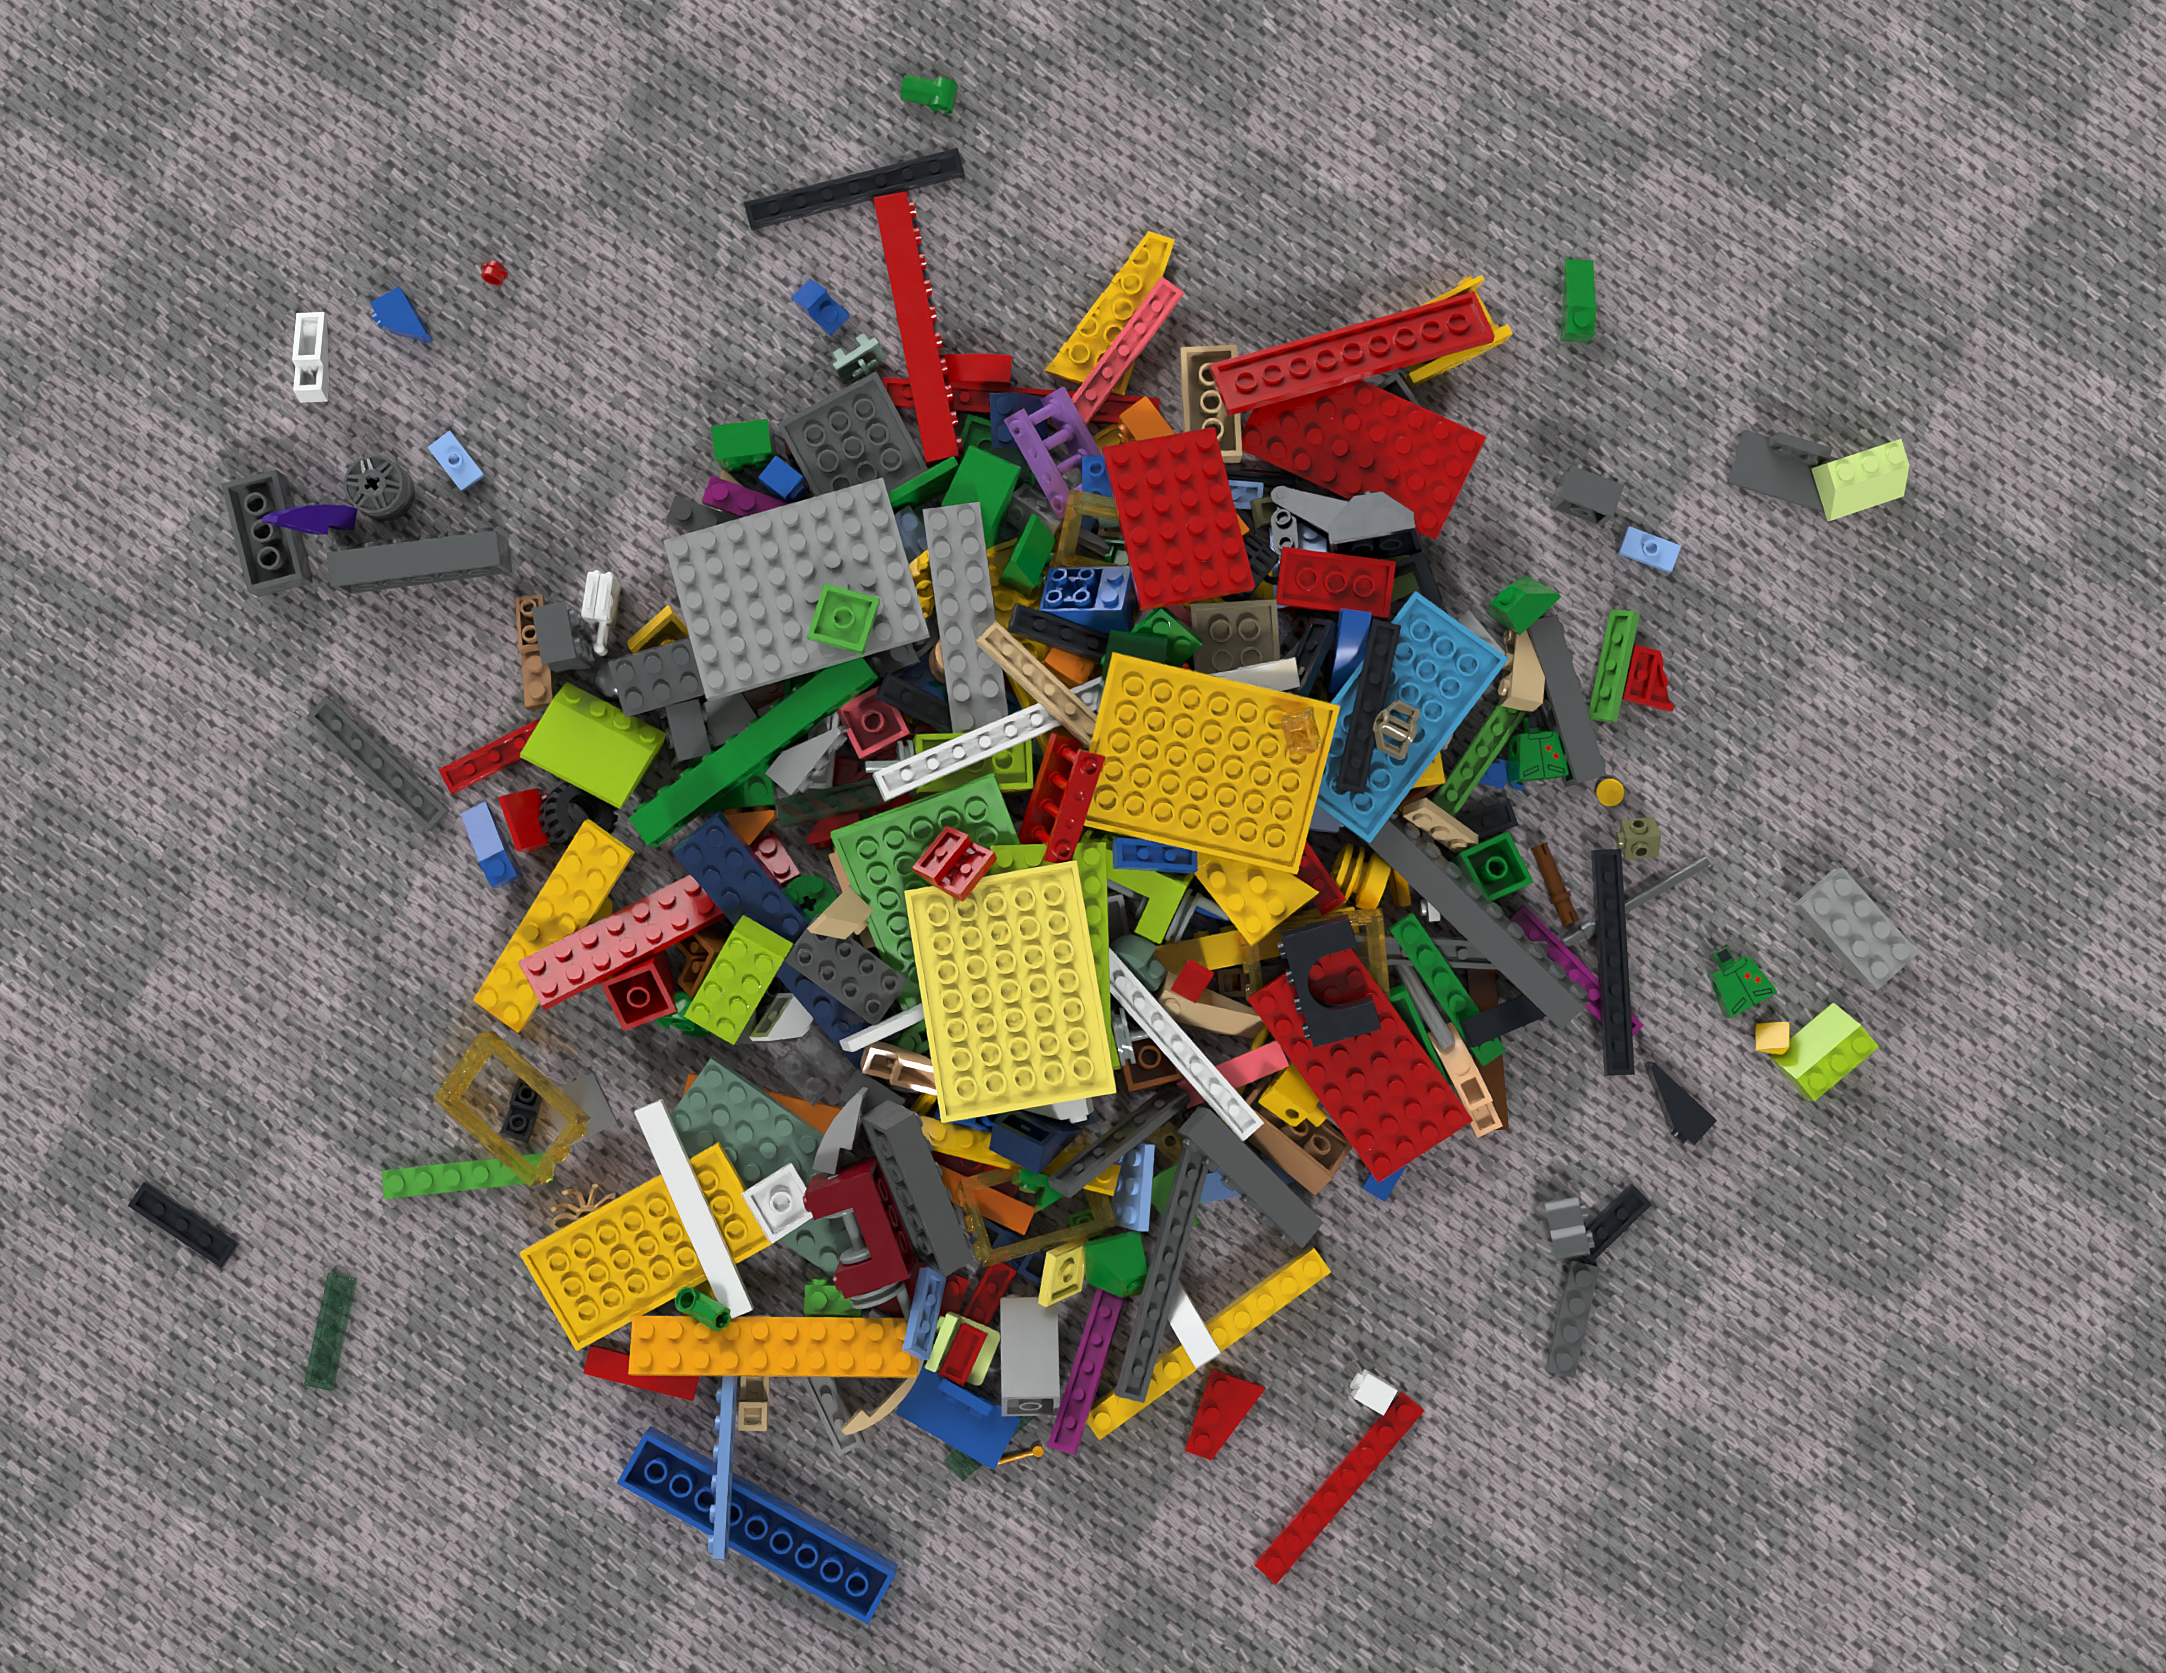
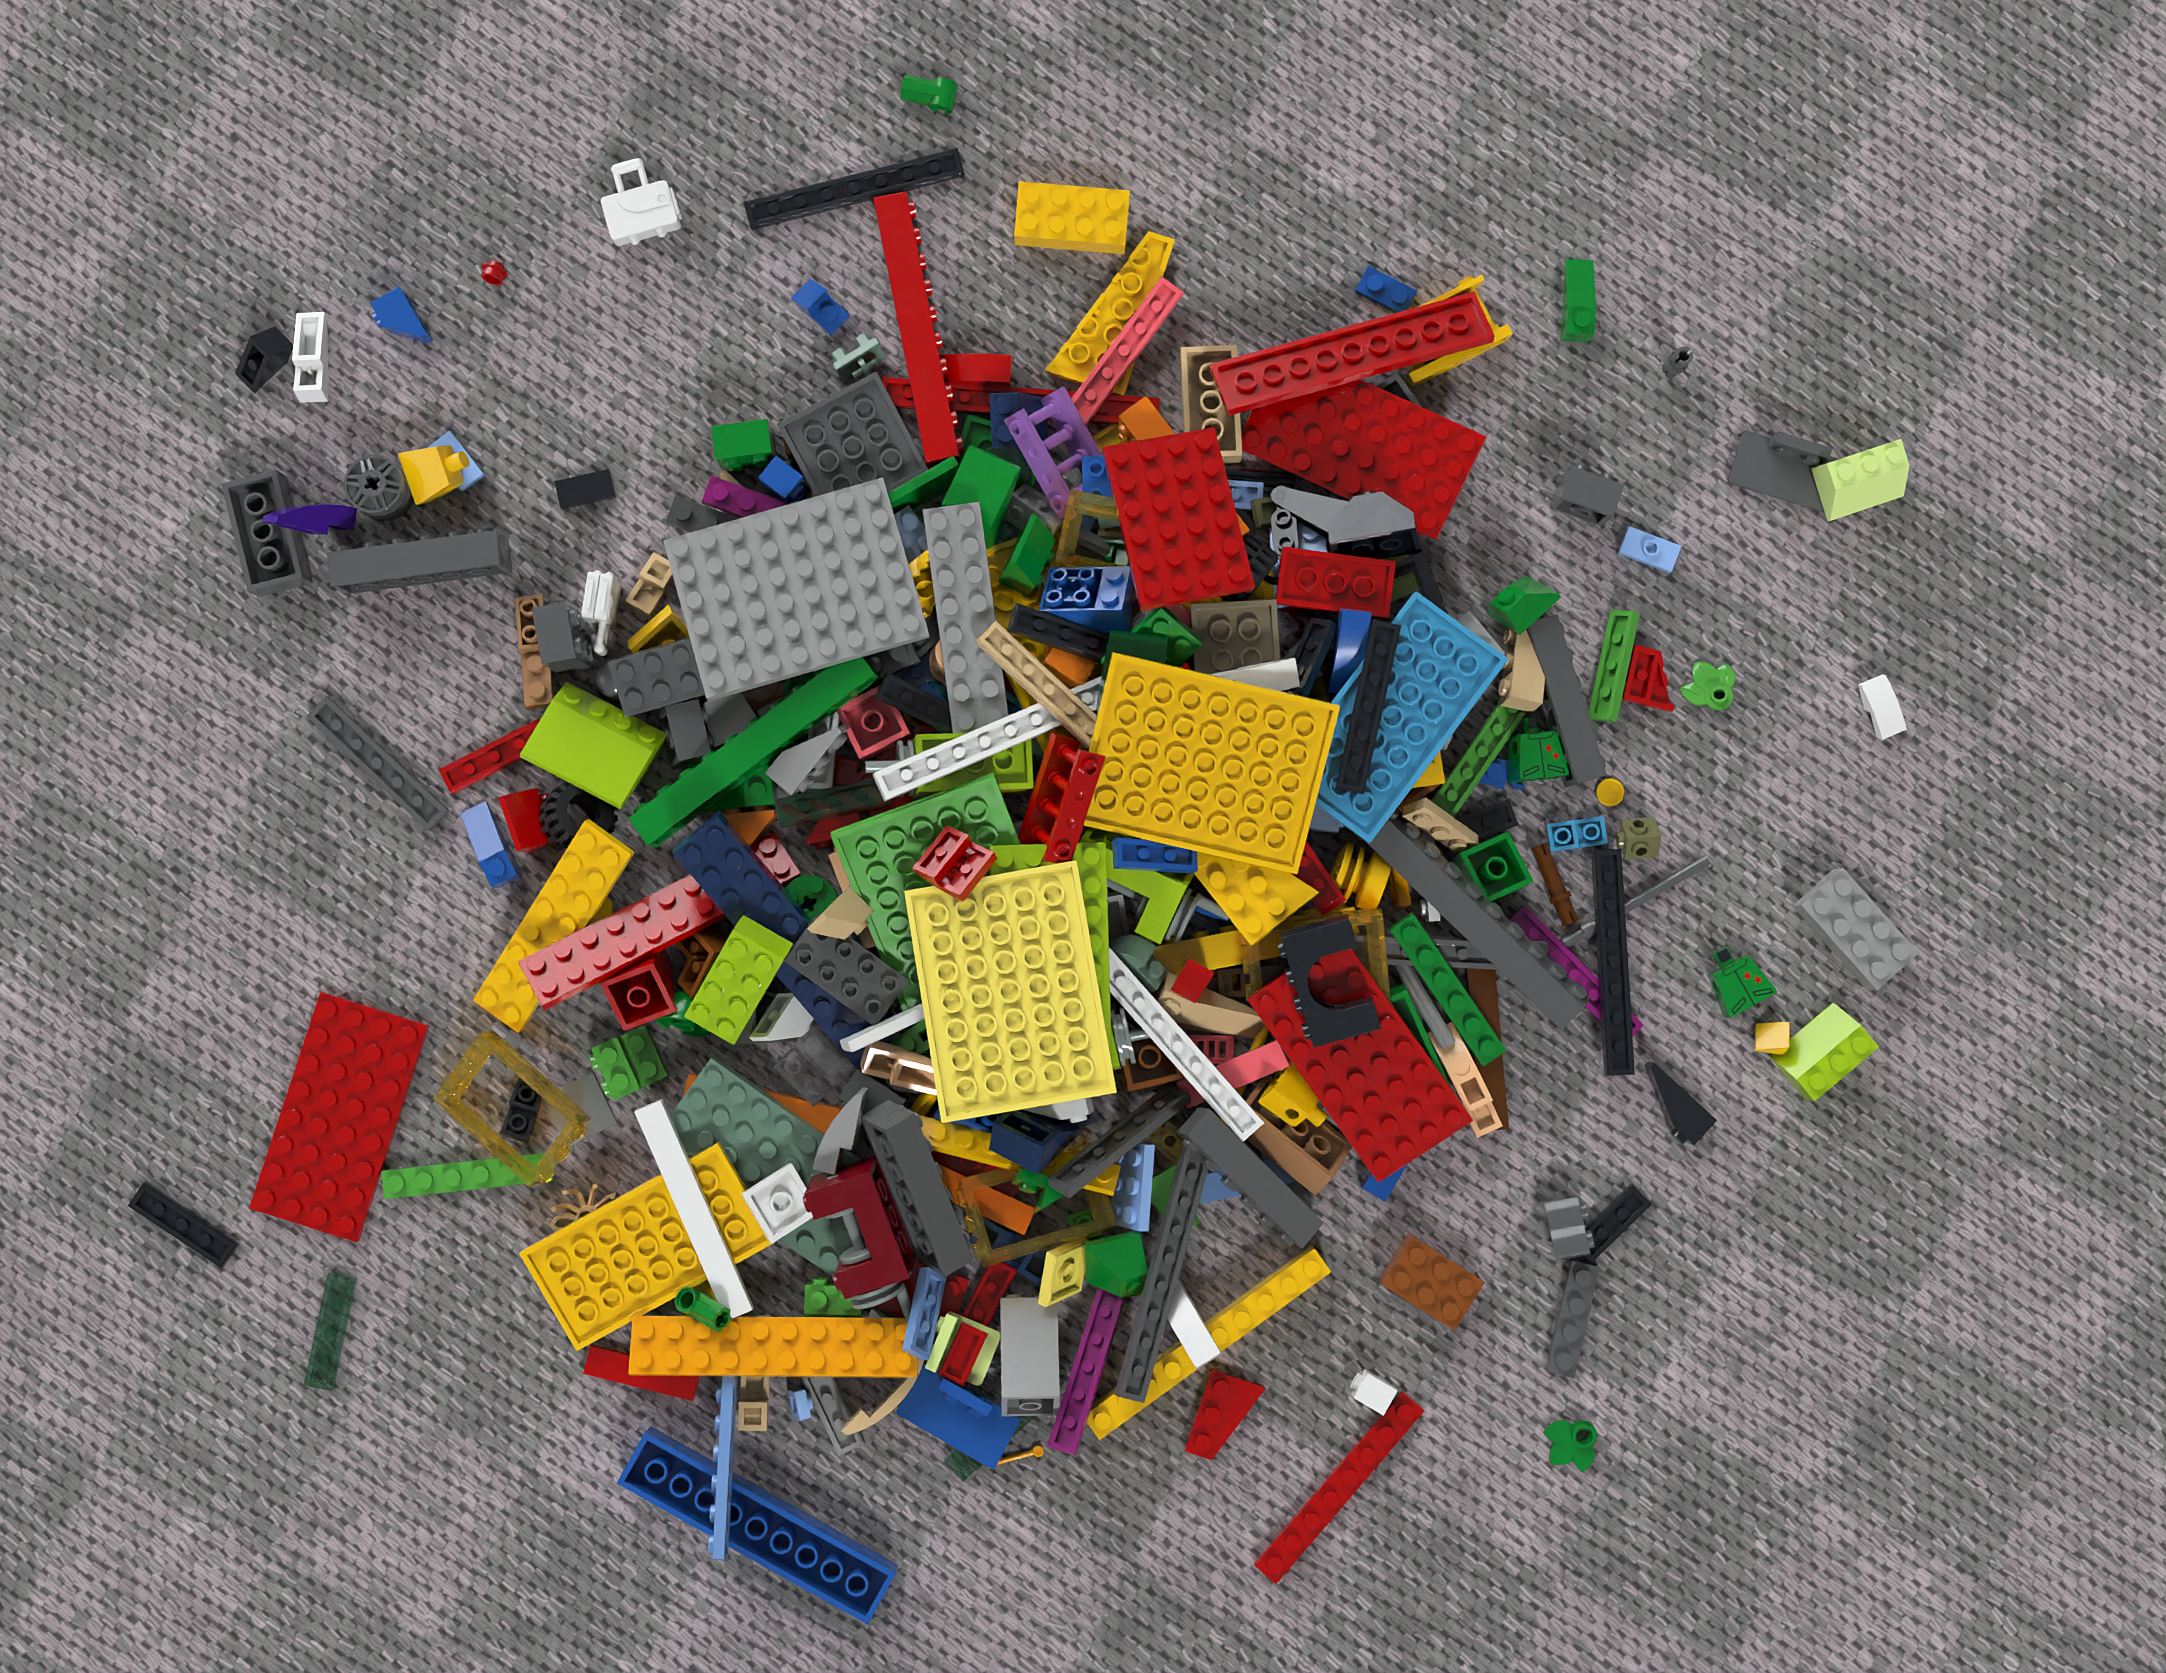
(263, 358): none -> black slope
(339, 1117): none -> red plate
(433, 472): none -> yellow torso
(585, 489): none -> black tile
(628, 1063): none -> bright green plate
(641, 210): none -> white piece
(651, 586): none -> tan slope
(800, 1403): none -> light blue plate
(843, 619): bright green plate -> none
(1071, 217): none -> yellow brick
(1229, 1053): none -> coral slope
(1296, 741): clear yellow brick -> none
(1385, 290): none -> blue plate
(1396, 728): dark tan piece -> none
(1431, 1281): none -> dark orange brick
(1499, 1020): black tile -> none
(1568, 1446): none -> green plate
(1577, 834): none -> dark azure slope
(1677, 362): none -> dark grey pin
(1707, 683): none -> bright green plate
(1883, 705): none -> white slope

